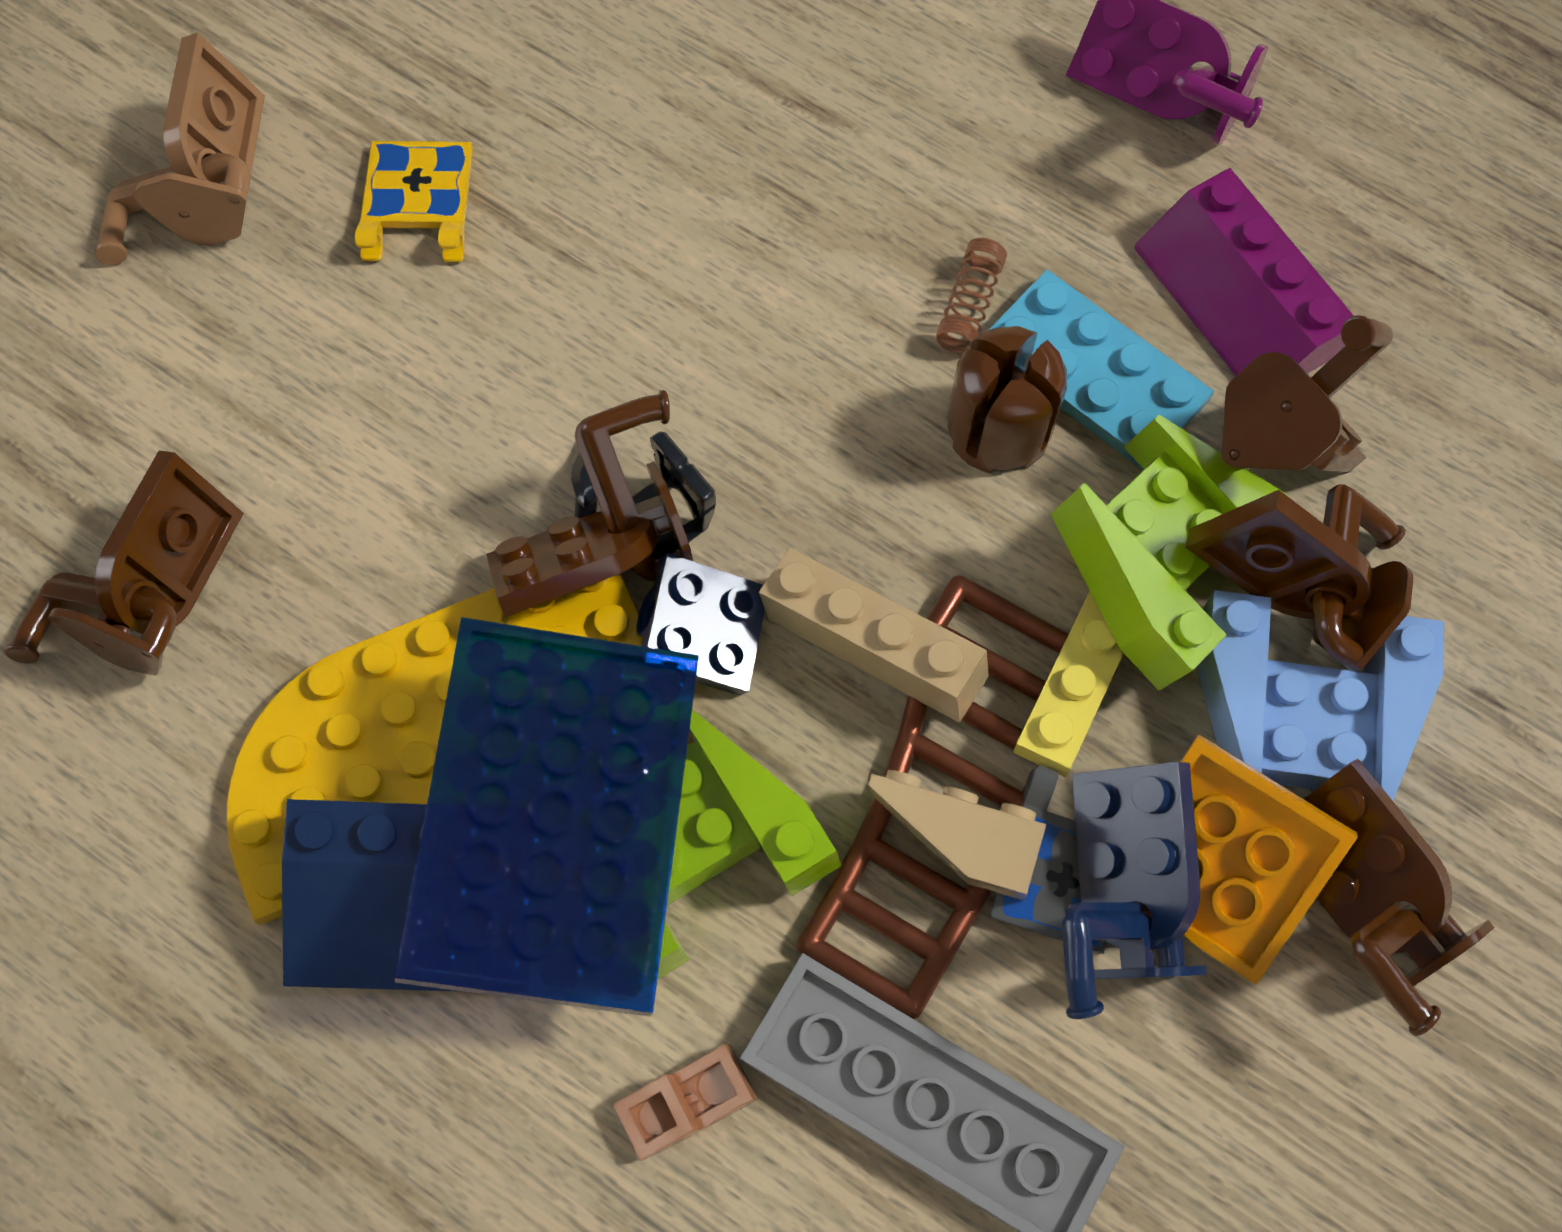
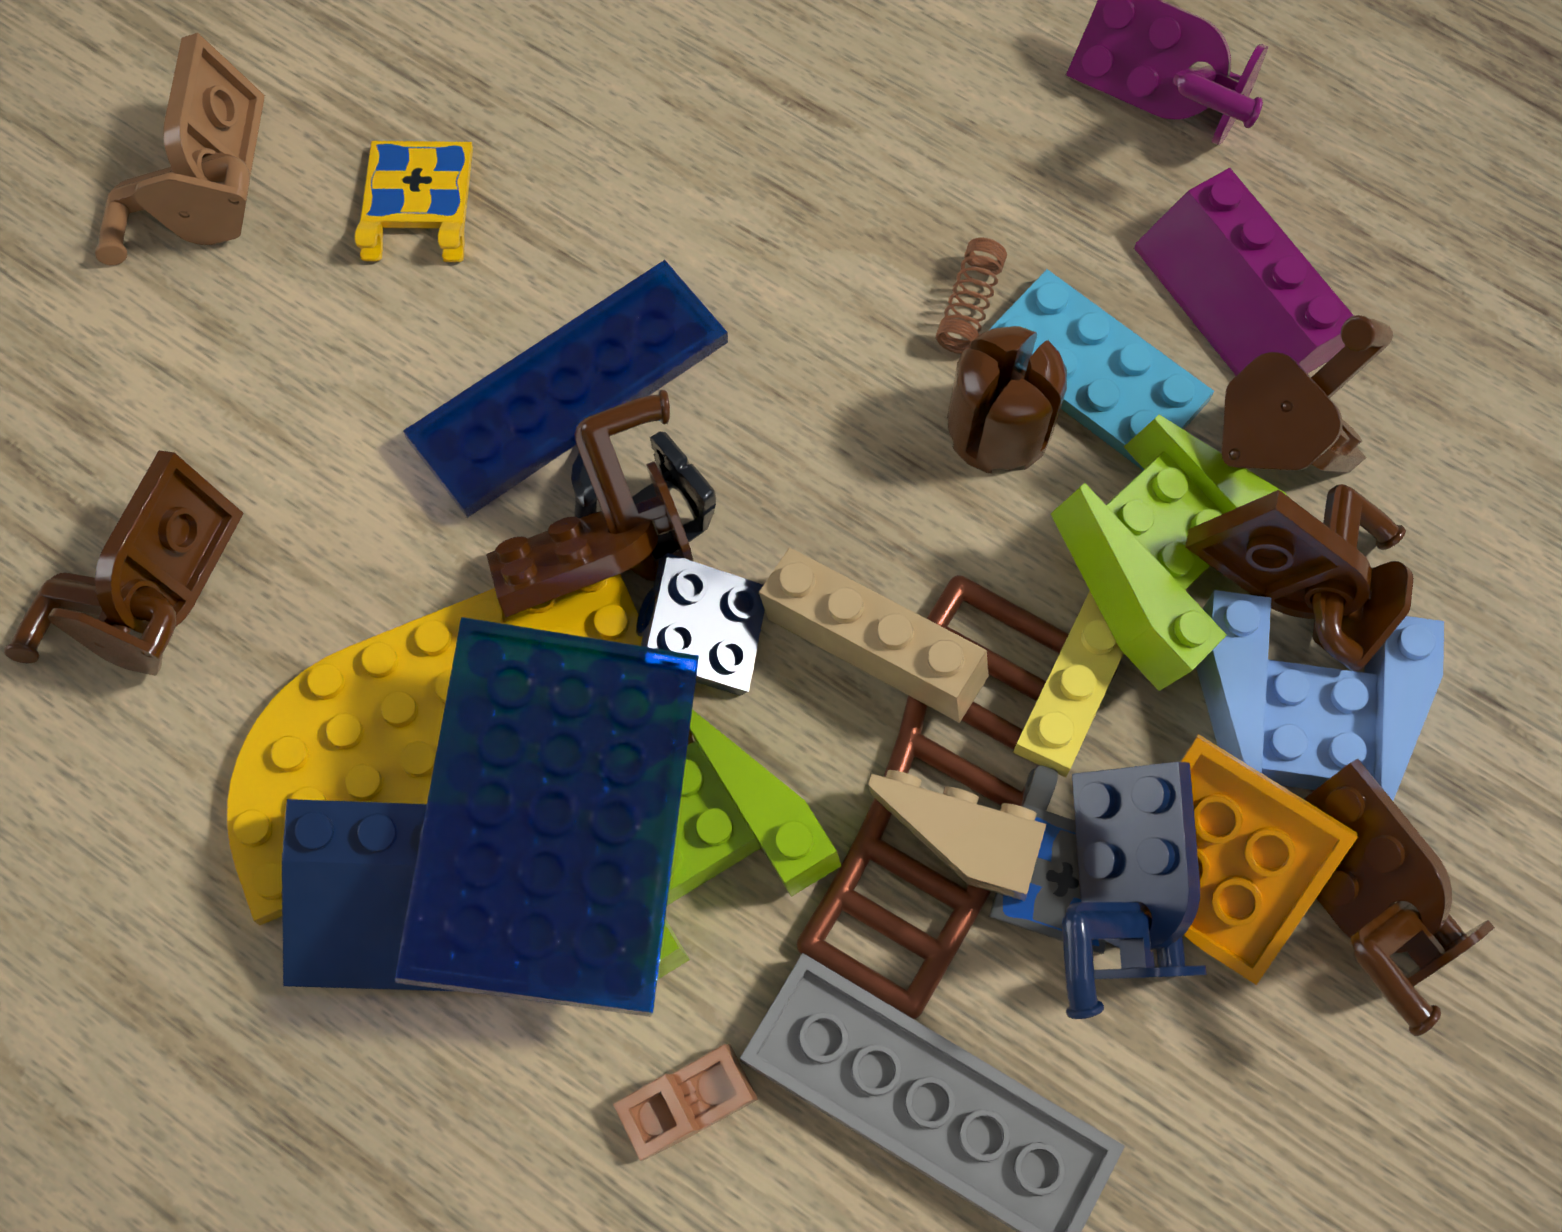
(534, 402): none -> clear blue plate

